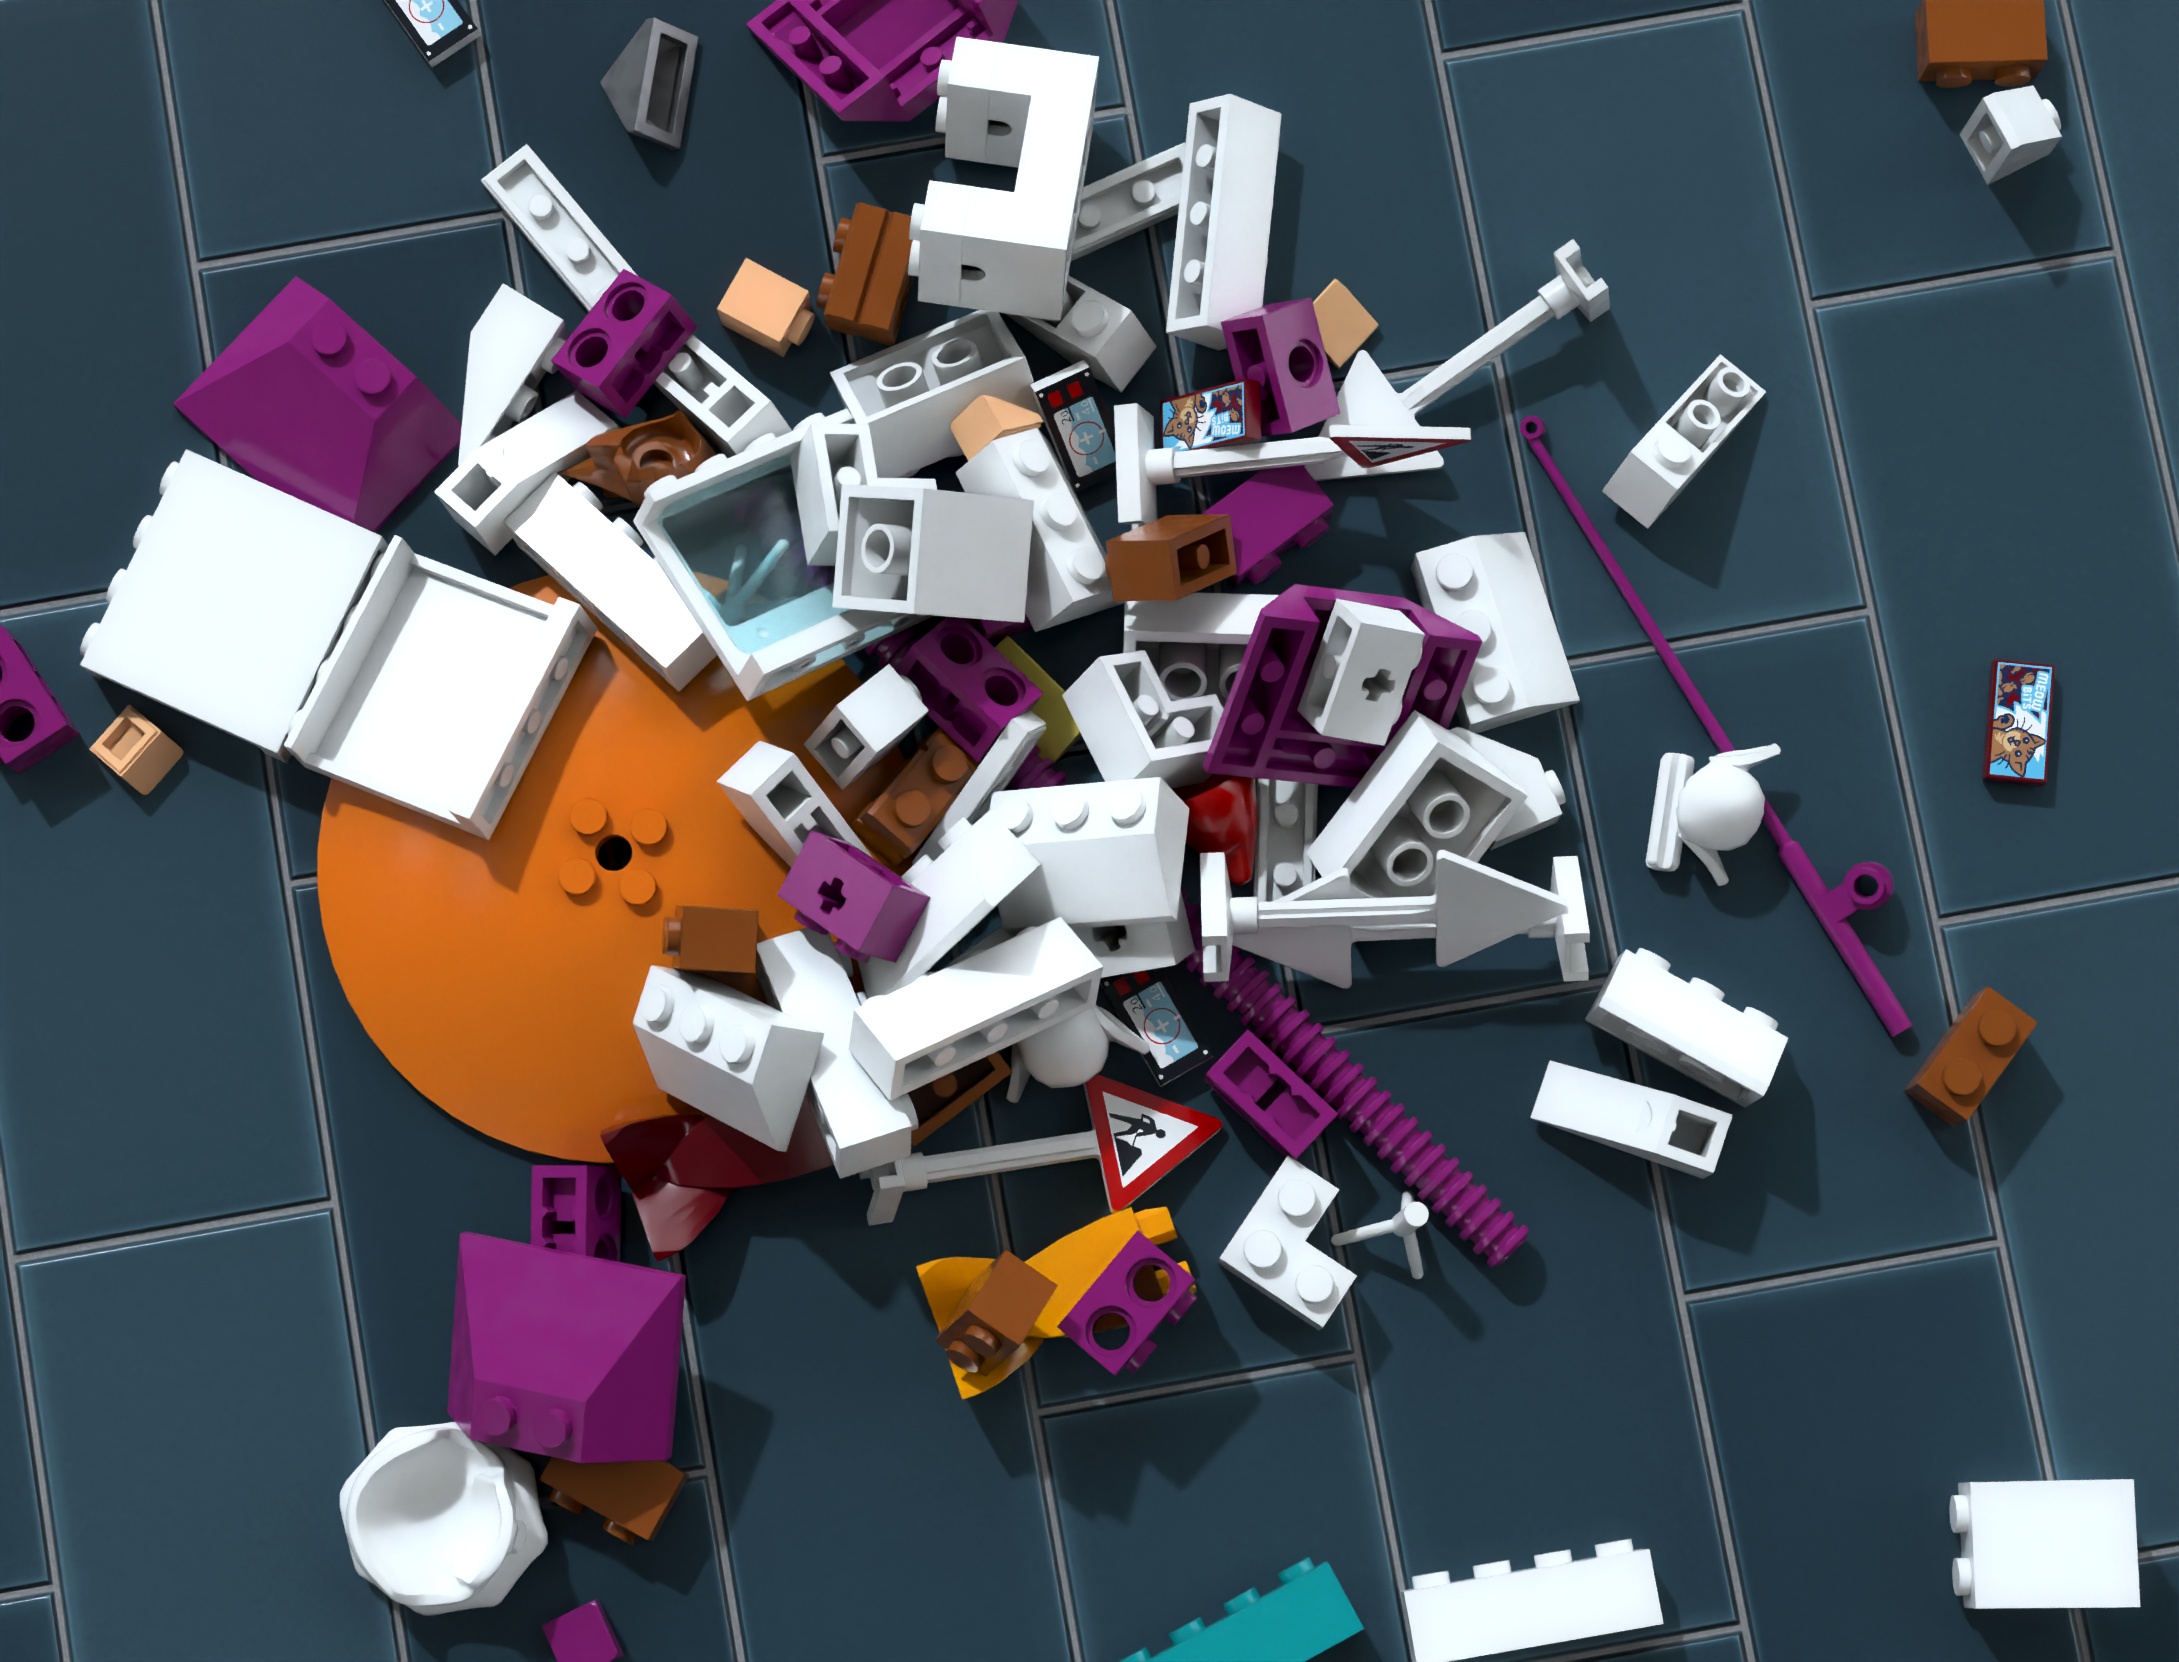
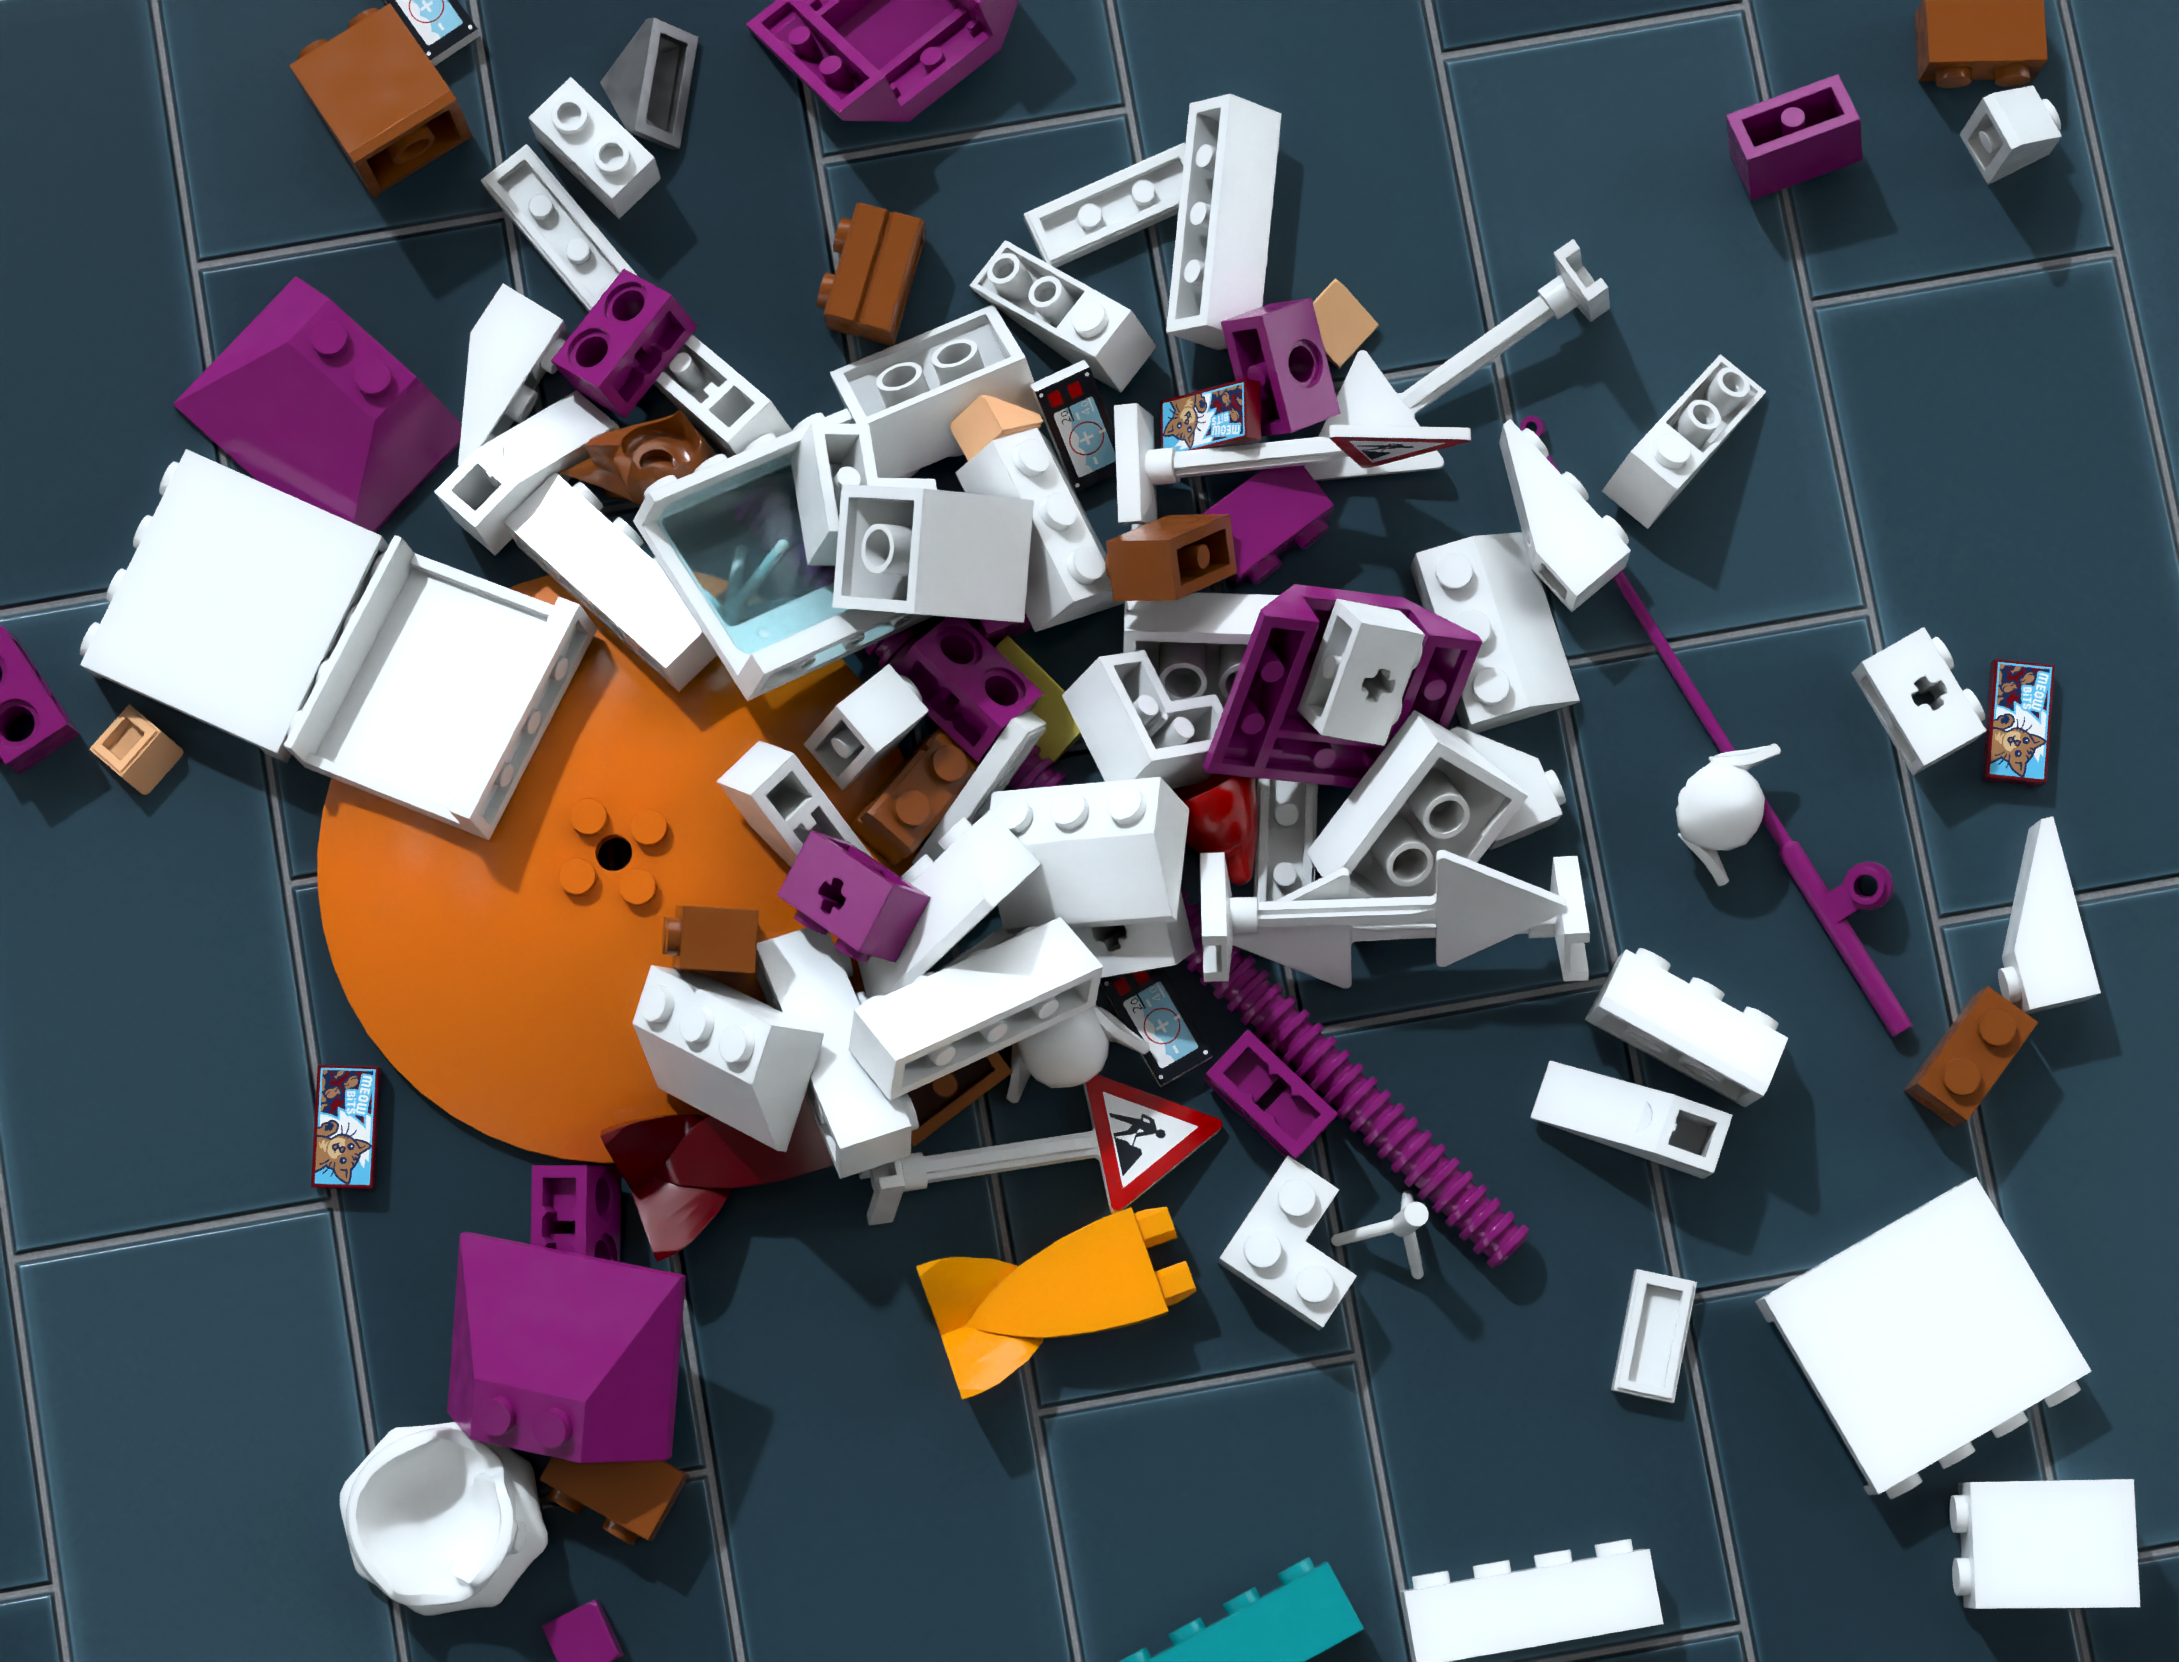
(346, 1127): none -> tile
(381, 98): none -> dark orange slope
(594, 147): none -> white brick
(766, 308): light nougat brick -> none
(995, 1314): dark orange brick -> none
(998, 245): white piece -> none
(1116, 1294): magenta brick -> none
(1562, 533): none -> white slope
(1654, 1336): none -> white tile
(1664, 843): white axle -> none
(1794, 137): none -> magenta brick
(1920, 732): none -> white brick
(1926, 1338): none -> white panel
(2045, 940): none -> white slope

